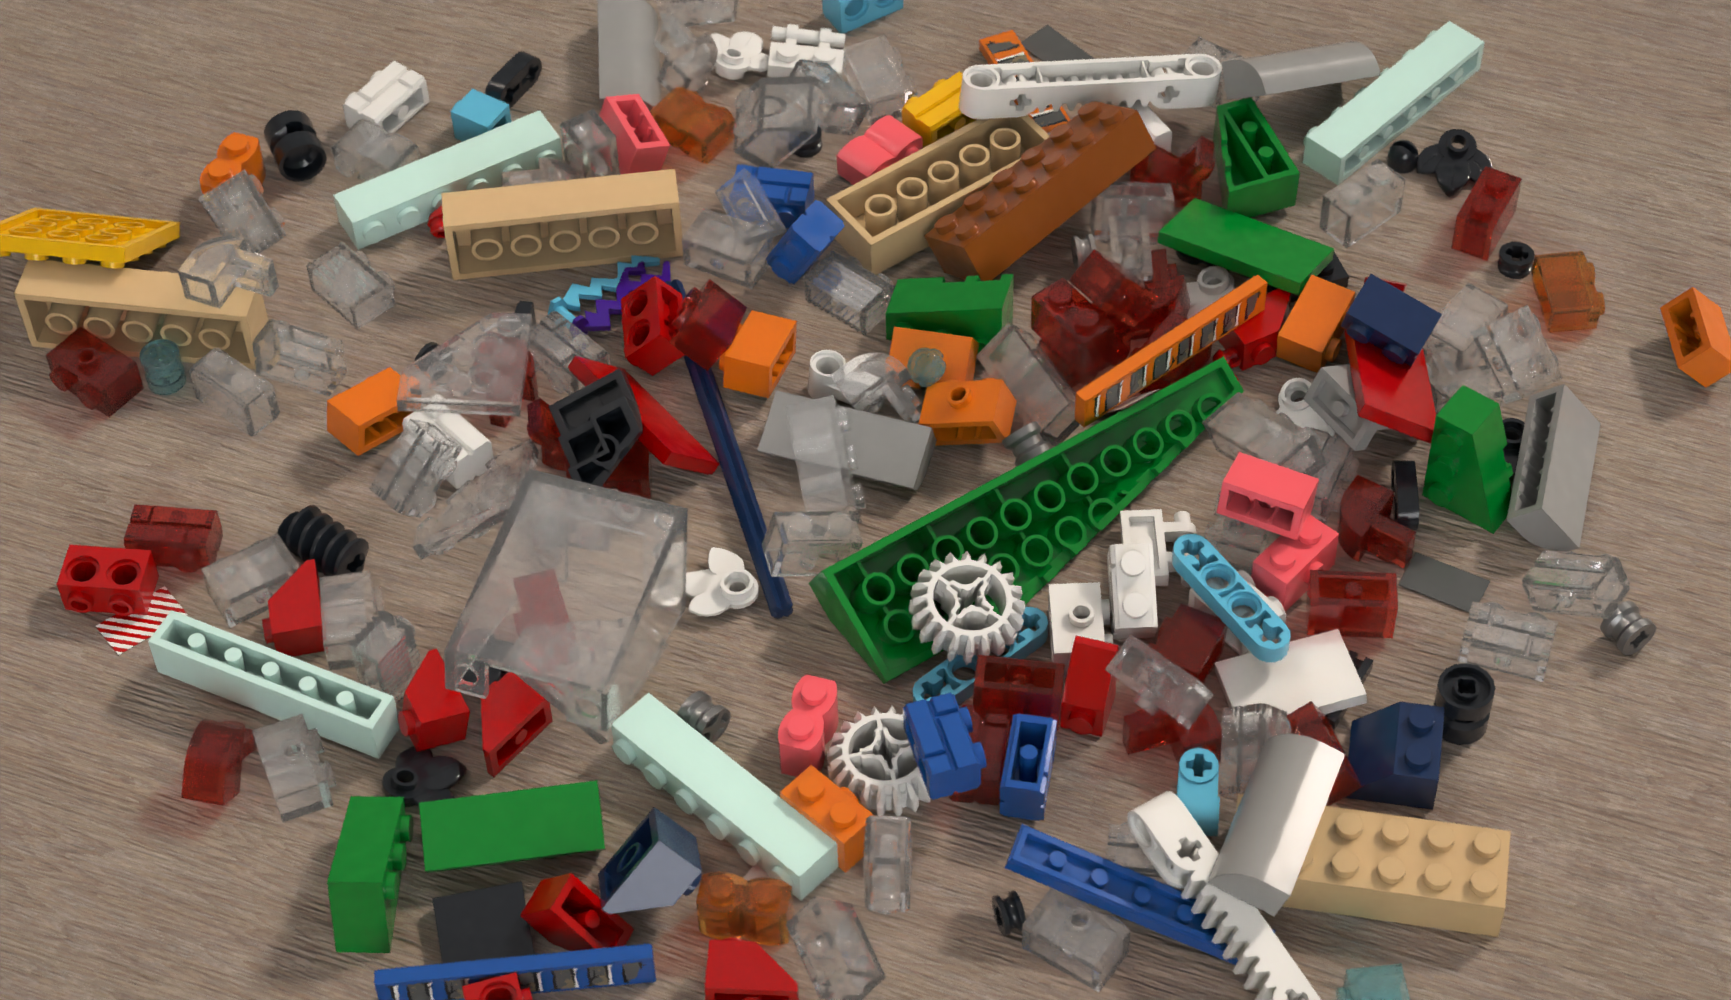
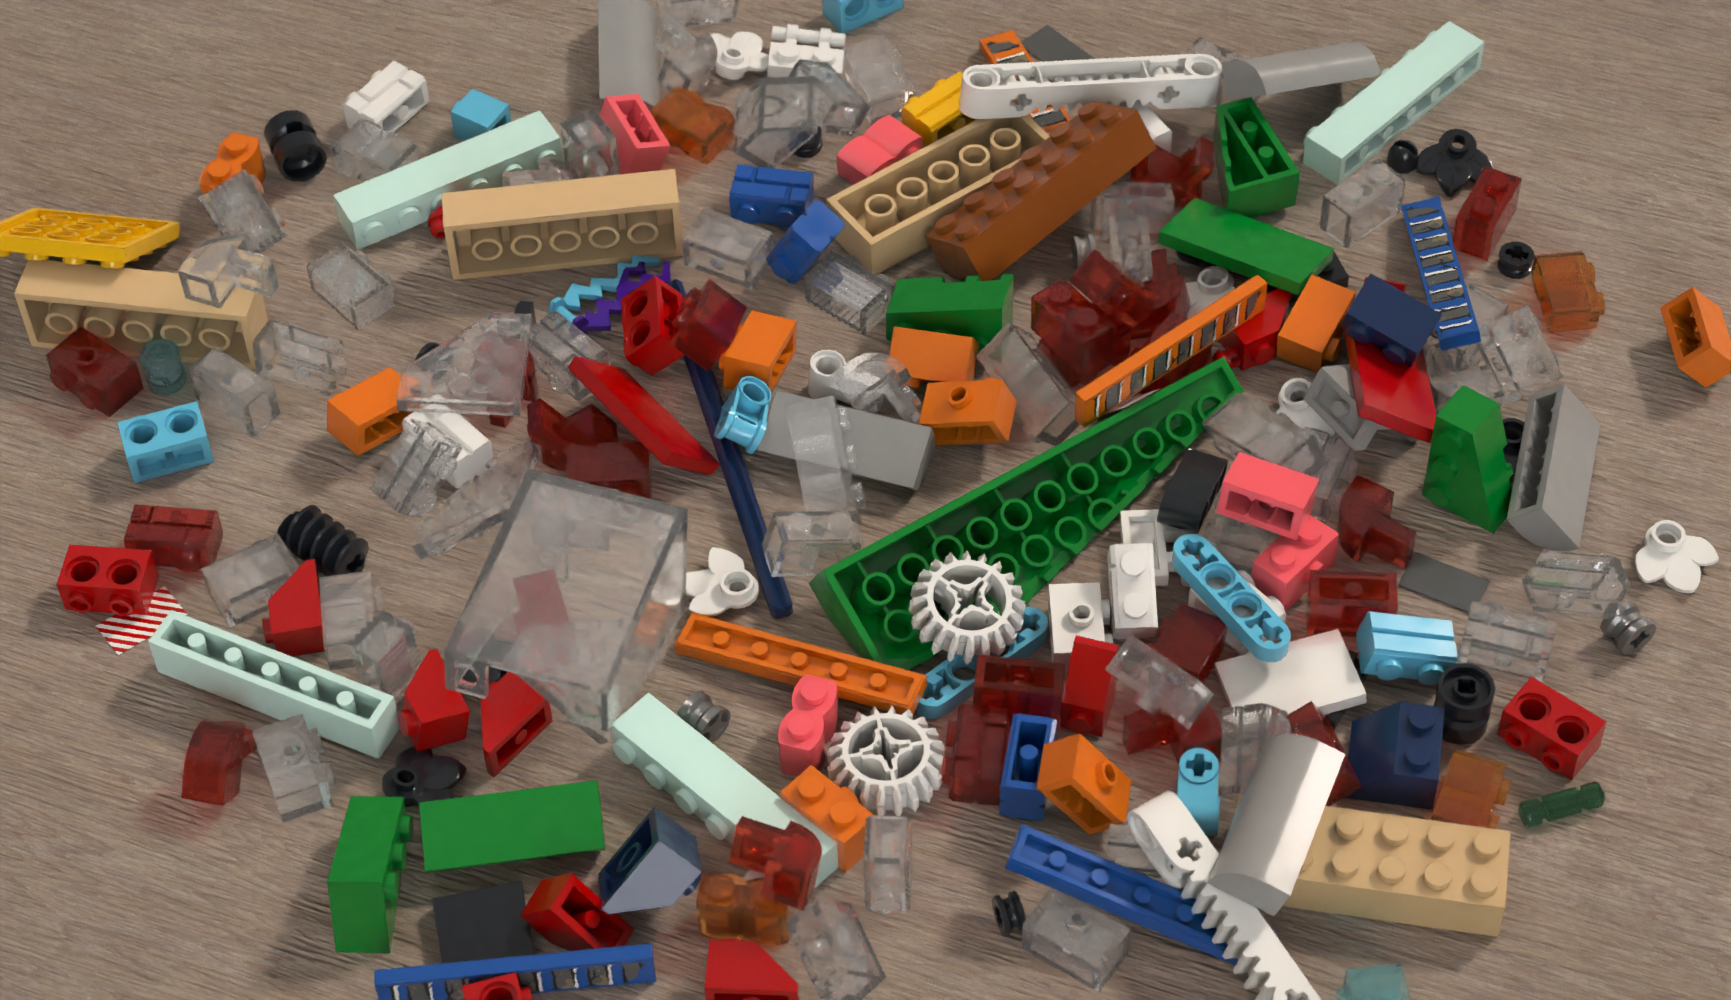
(165, 442): none -> medium azure brick
(514, 78): black beam -> none
(598, 427): black slope -> none
(745, 414): none -> medium azure piece
(749, 208): clear slope -> none
(785, 856): none -> clear red brick
(790, 660): none -> orange tile
(926, 366): clear light blue plate -> none
(943, 746): blue brick -> none
(1026, 443): flat silver wheel -> none
(1083, 783): none -> orange brick
(1192, 491): none -> black beam
(1405, 493): black beam -> none
(1405, 647): none -> medium azure brick
(1441, 273): none -> tile
(1472, 791): none -> clear orange brick
(1551, 726): none -> red brick
(1561, 804): none -> clear green axle
(1676, 560): none -> white plate

